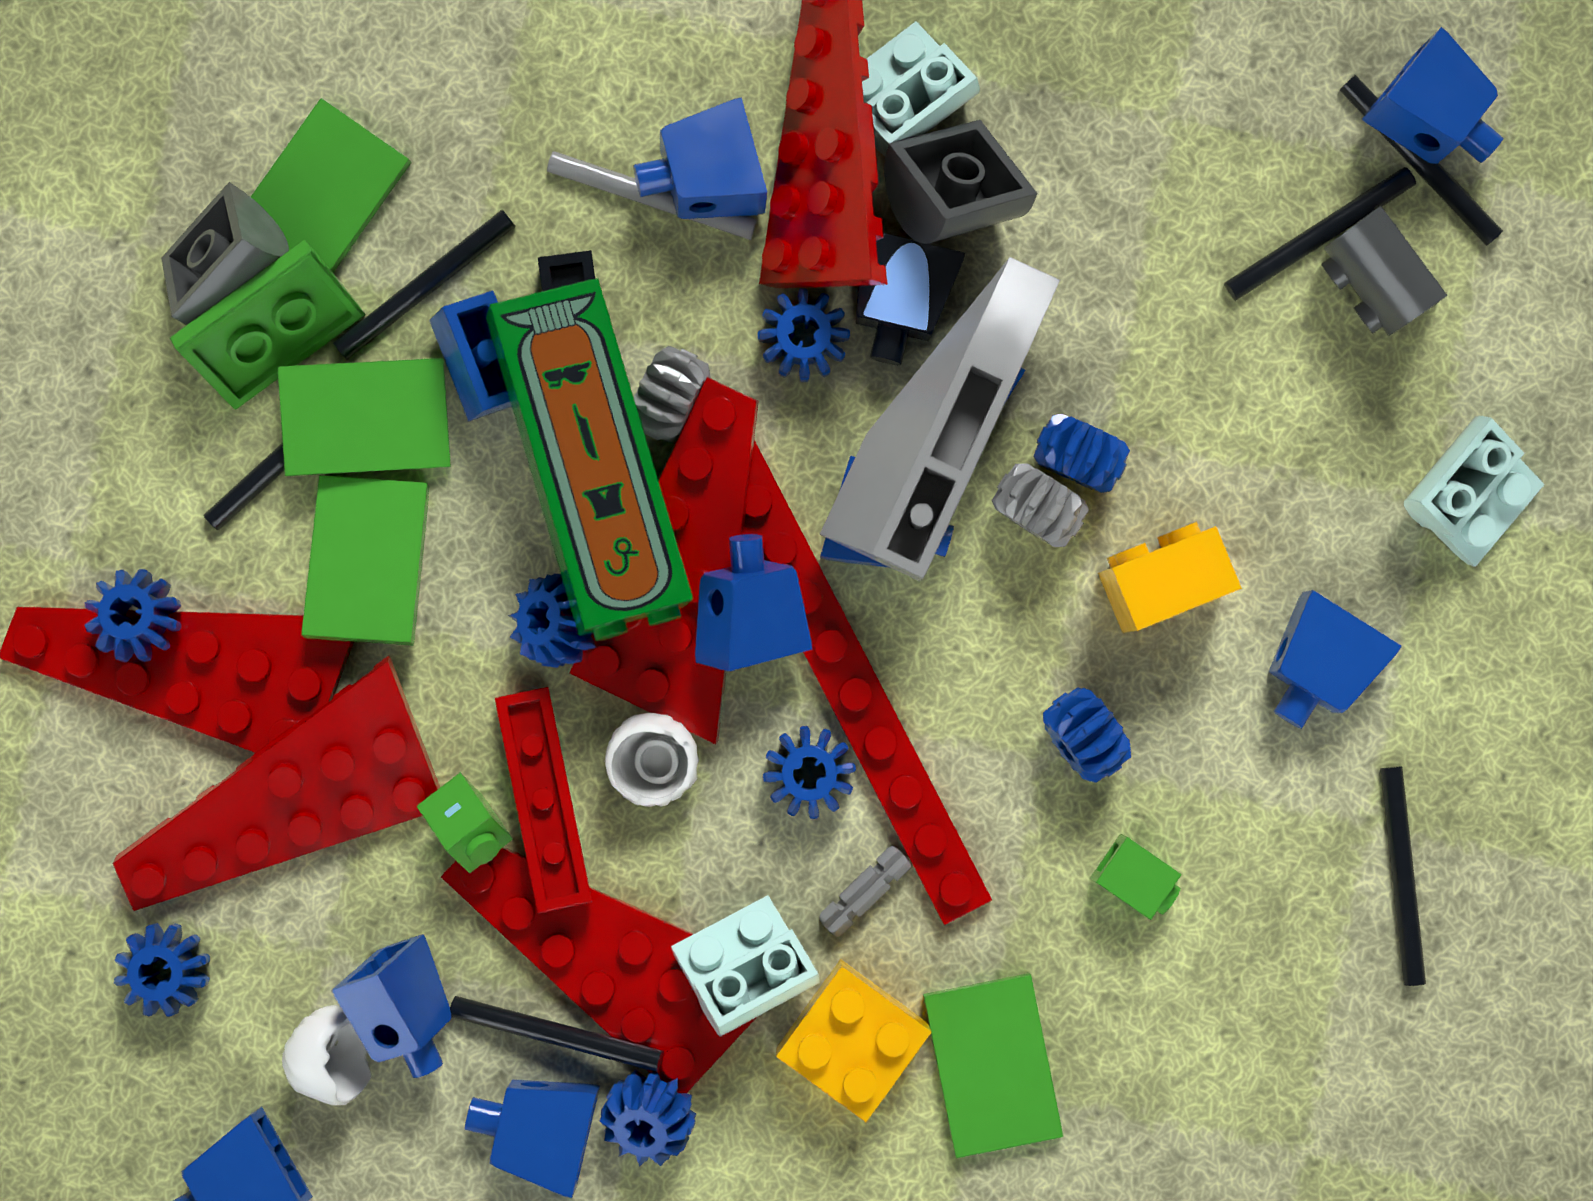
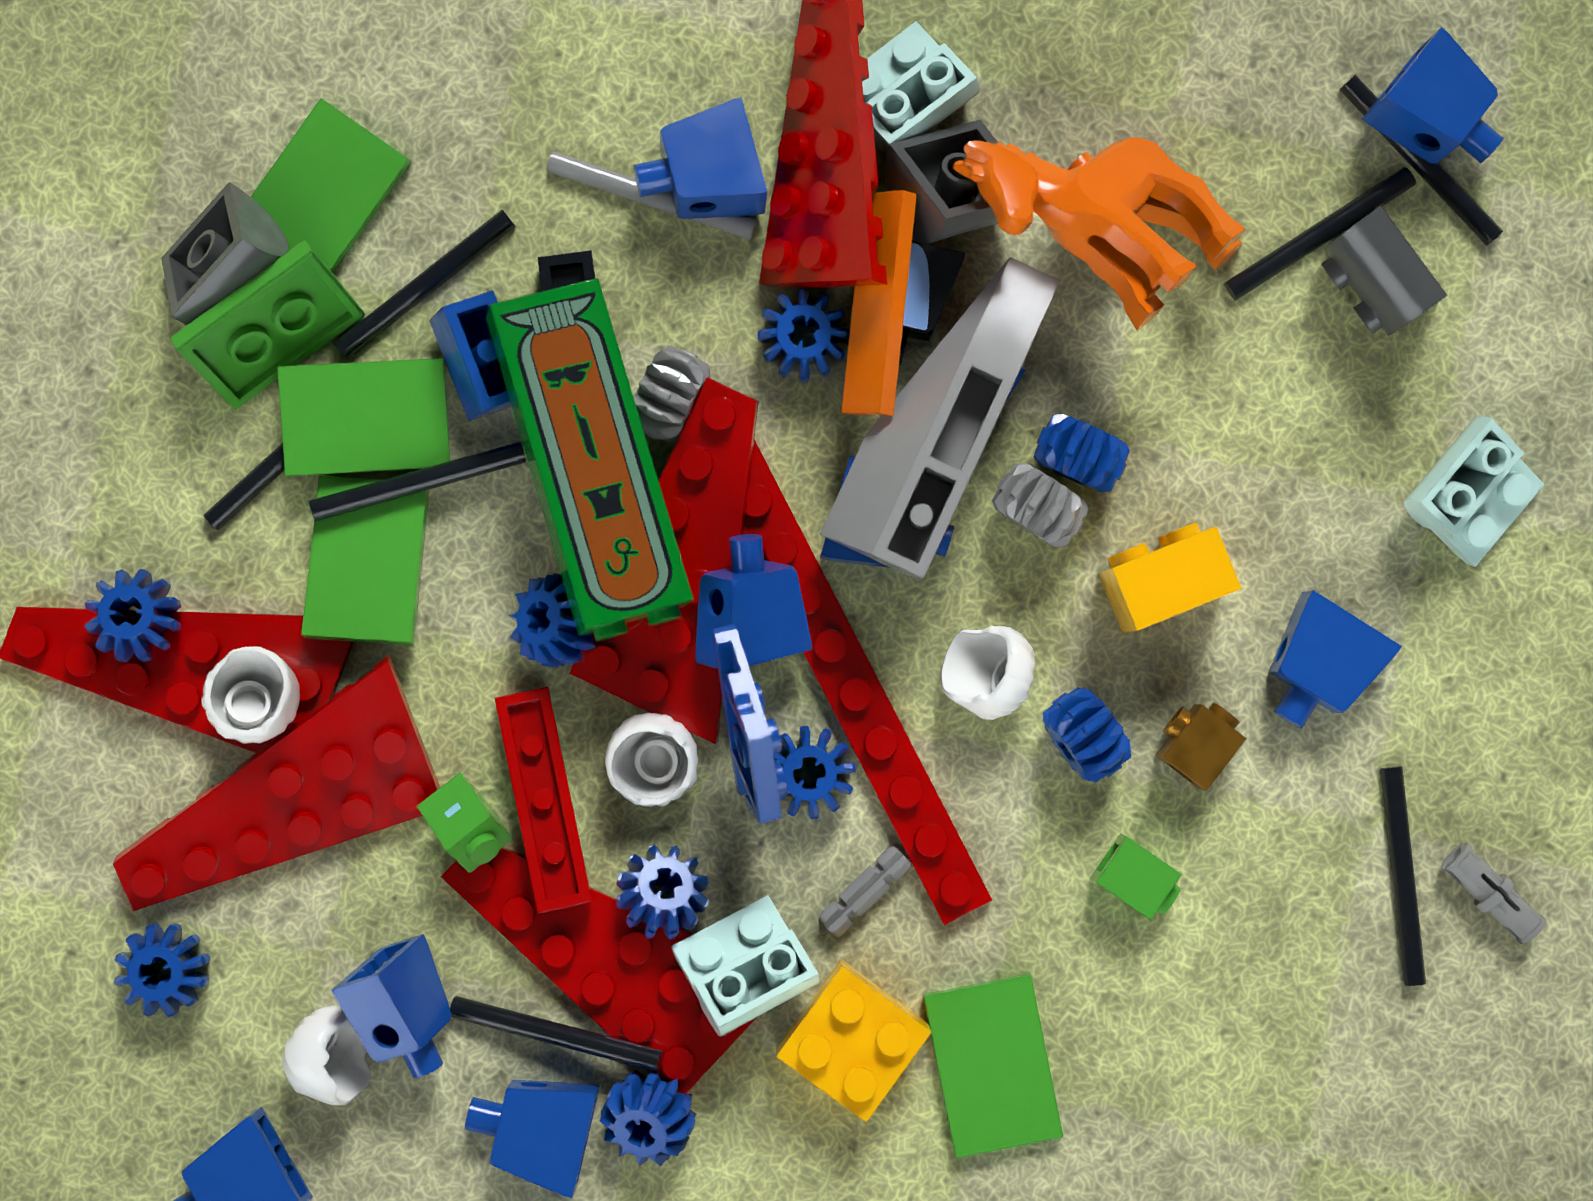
(251, 695): none -> white hair
(417, 481): none -> black bar
(650, 908): none -> blue gear
(749, 733): none -> blue wing
(880, 314): none -> orange tile
(988, 671): none -> white hair
(1100, 212): none -> orange animal
(1200, 743): none -> pearl gold brick
(1493, 893): none -> light grey pin

